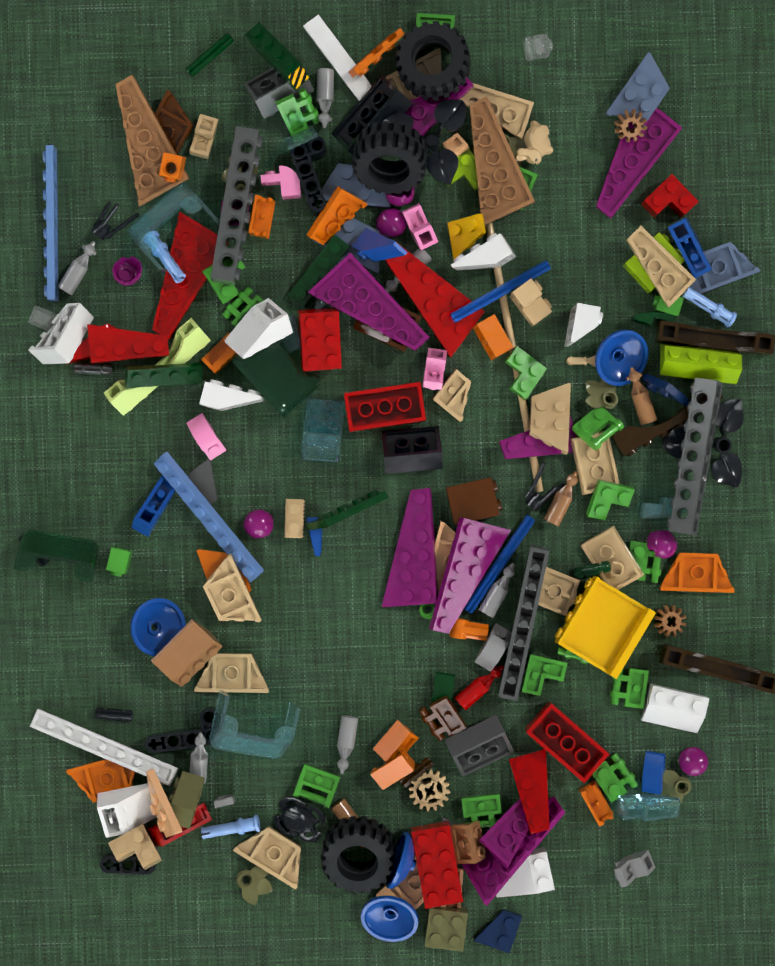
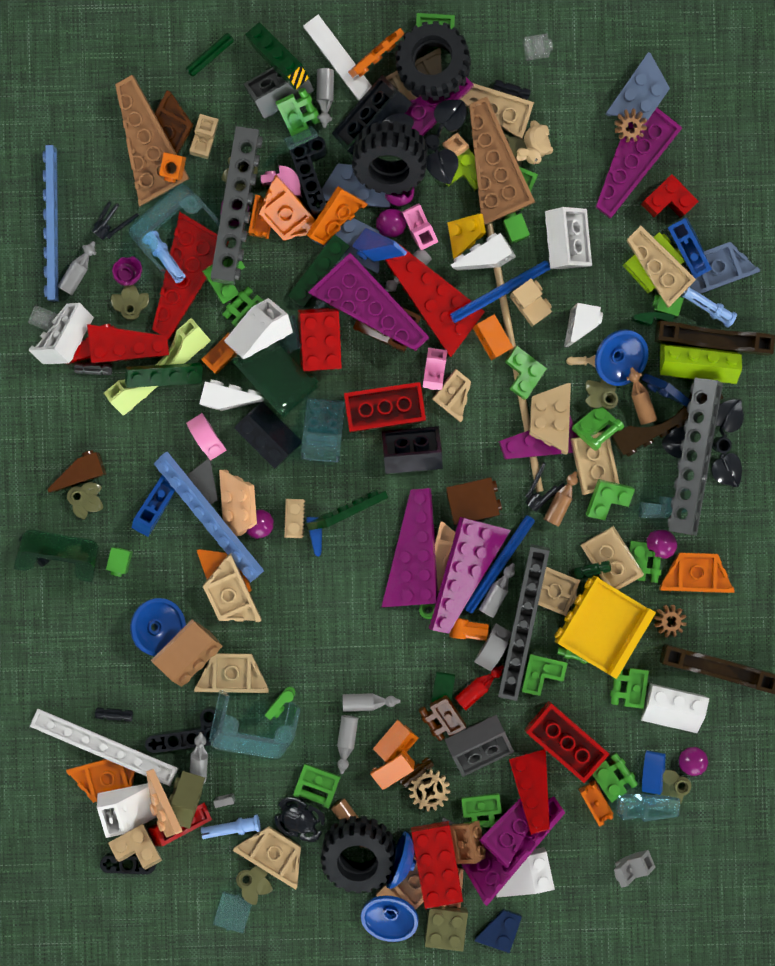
(82, 470): none -> reddish brown slope
(88, 500): none -> olive plate
(130, 299): none -> olive plate
(232, 912): none -> clear light blue piece
(237, 503): none -> light nougat wing
(268, 435): none -> black slope
(277, 707): none -> bright green plate
(285, 211): none -> orange wing
(366, 702): none -> light grey wheel
(512, 89): none -> black axle
(515, 228): none -> bright green brick
(568, 238): none -> white slope

